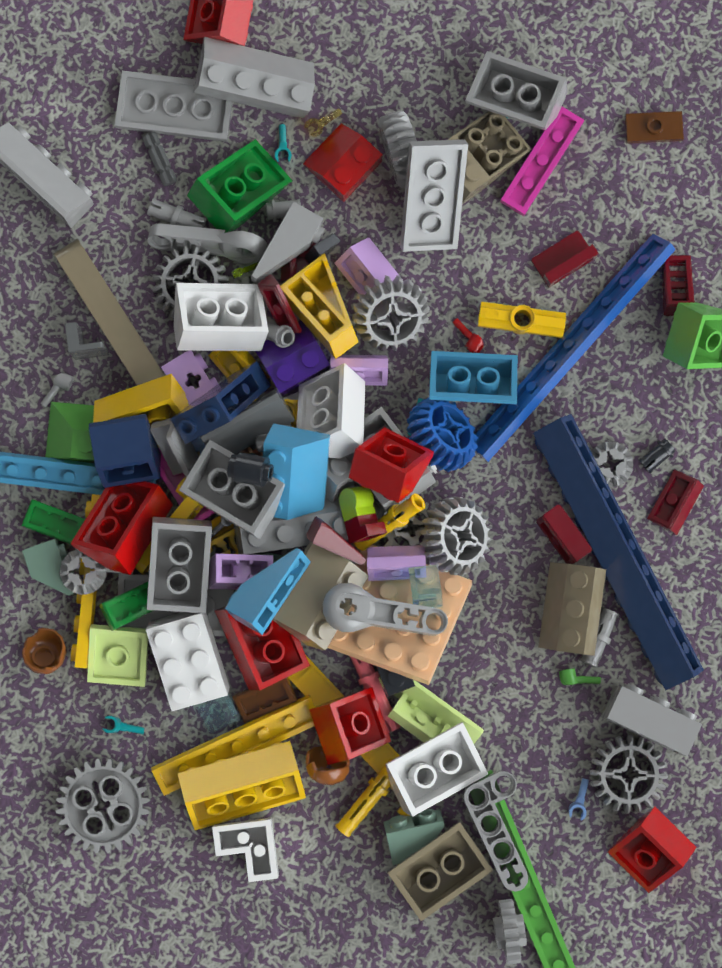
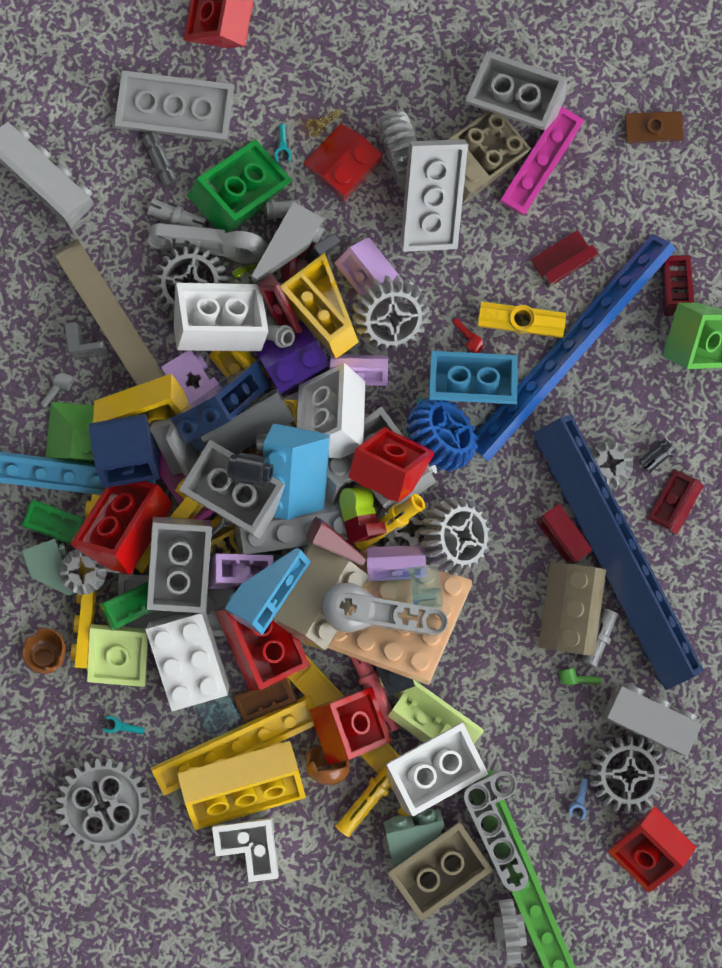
(255, 78): light grey slope -> none

